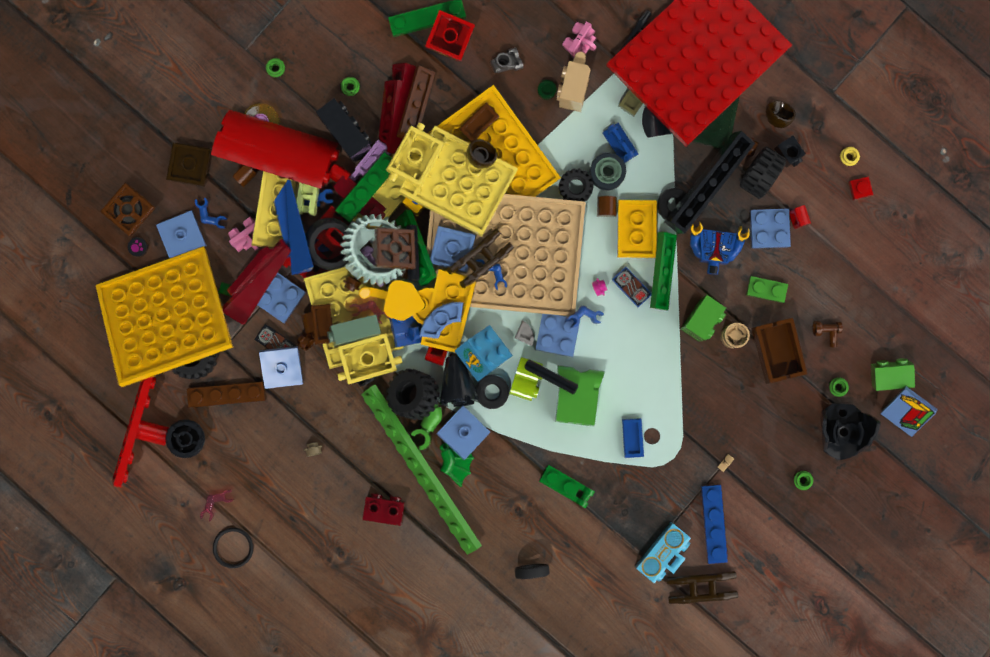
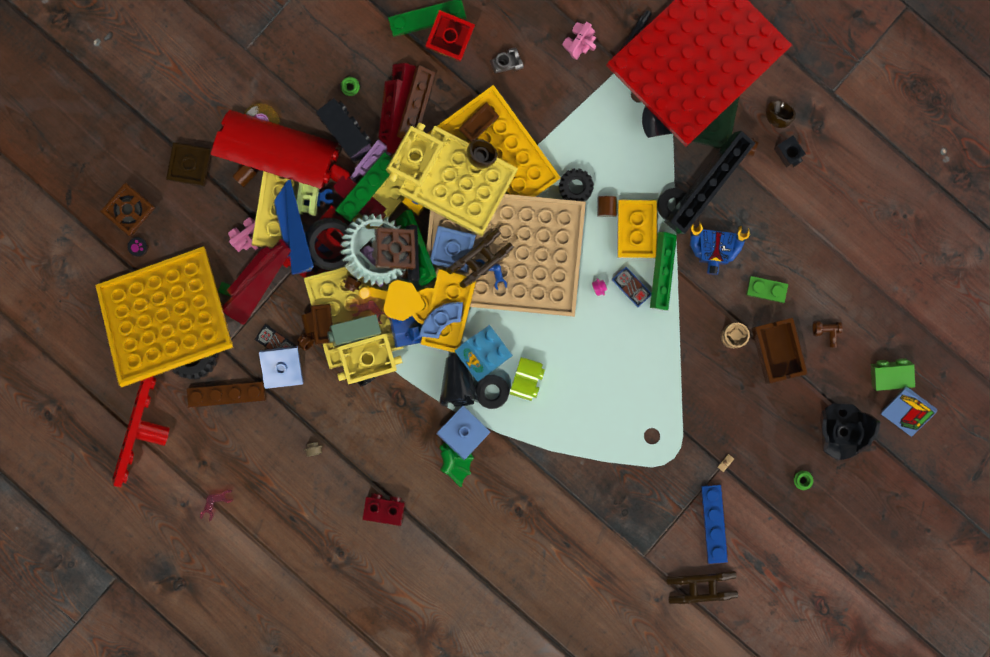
(181, 234): medium blue plate -> none
(185, 438): black cone -> none
(205, 219): blue arm -> none
(234, 530): black tyre -> none
(271, 63): bright green plate -> none
(281, 298): medium blue plate -> none
(399, 394): black tyre -> none
(421, 470): bright green plate -> none
(429, 425): bright green piece -> none
(436, 355): red brick -> none
(525, 334): light grey tile -> none
(532, 571): black tyre -> none
(546, 90): dark green tile -> none
(551, 376): black axle -> none
(556, 335): medium blue plate -> none
(566, 486): green plate -> none
(575, 83): tan hinge -> none
(581, 406): bright green piece -> none
(583, 310): blue arm -> none
(613, 162): wheel -> none
(620, 142): blue hinge -> none
(630, 103): olive plate -> none
(632, 438): blue tile -> none
(656, 558): medium azure piece -> none
(703, 319): bright green brick -> none
(763, 172): black tyre -> none
(770, 228): medium blue plate -> none
(799, 217): red brick -> none
(844, 387): bright green plate -> none
(855, 156): light yellow plate -> none
(860, 188): red plate -> none

